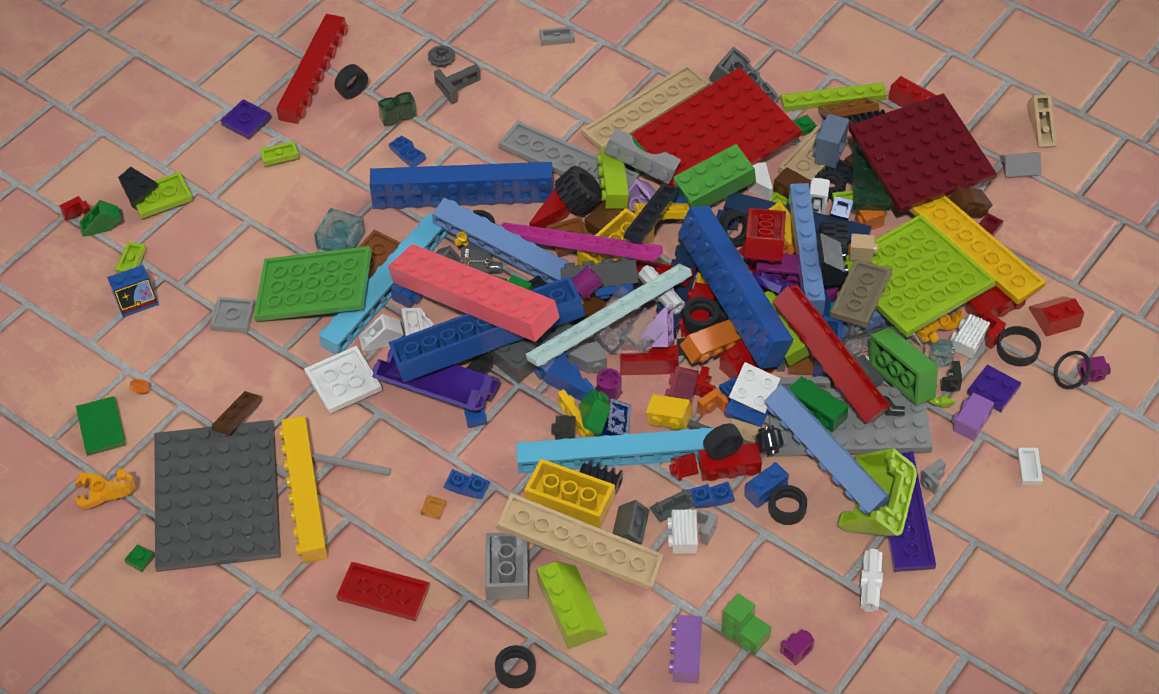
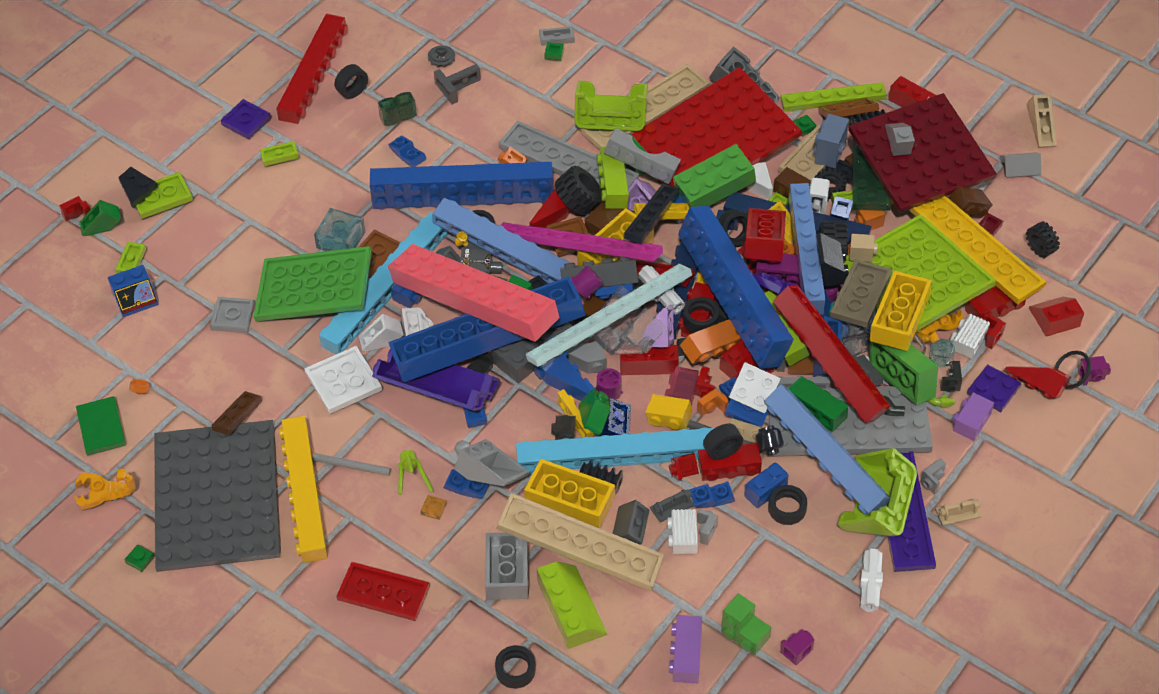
(409, 463): none -> lime plant
(487, 464): none -> light grey slope
(511, 156): none -> orange bracket
(554, 51): none -> green plate
(610, 110): none -> lime windscreen
(900, 138): none -> light grey slope
(900, 310): none -> yellow brick
(959, 512): none -> tan hinge
(1018, 330): black tyre -> none
(1029, 466): white tile -> none
(1042, 239): none -> black tyre
(1047, 379): none -> red slope

